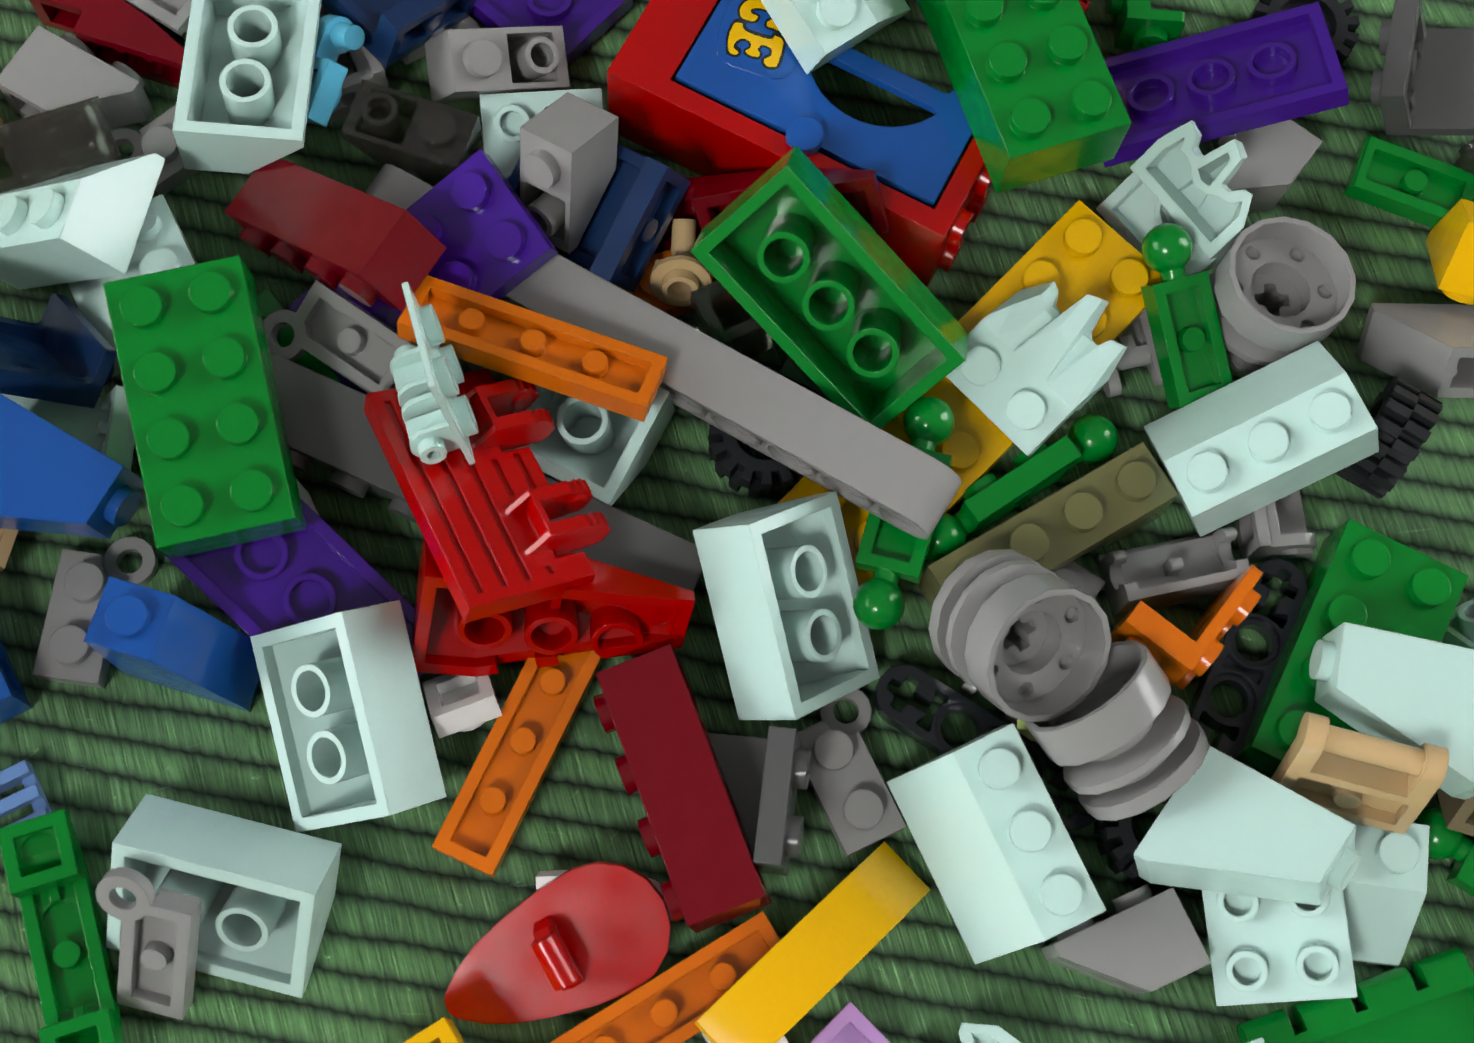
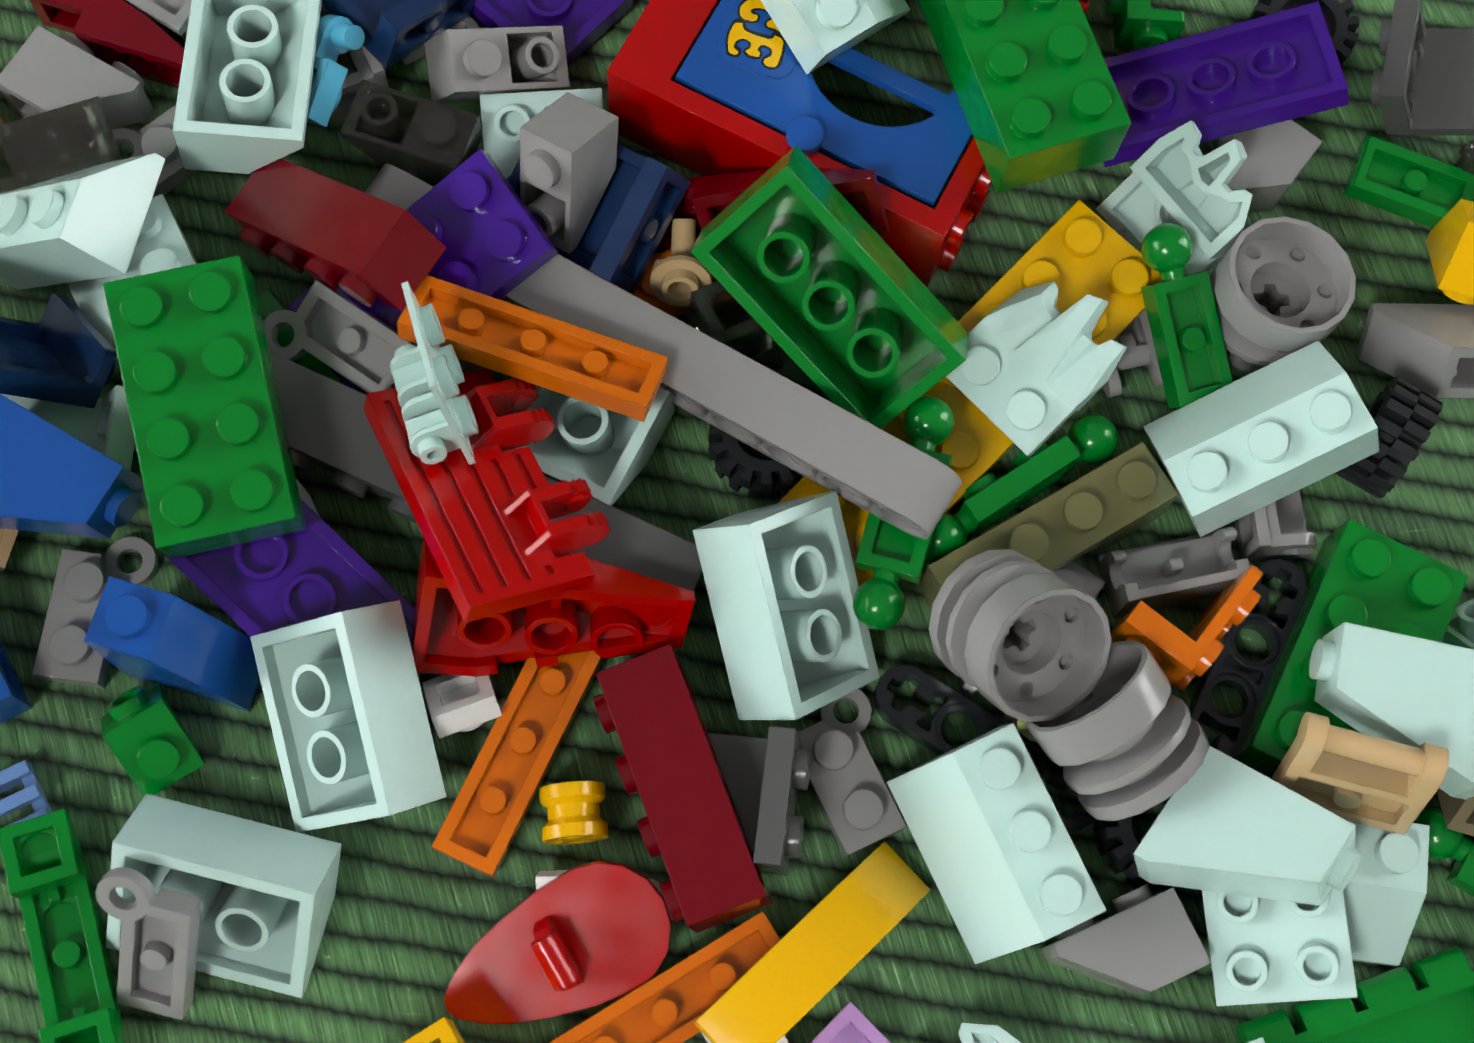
(149, 739): none -> green bracket
(573, 812): none -> yellow wheel

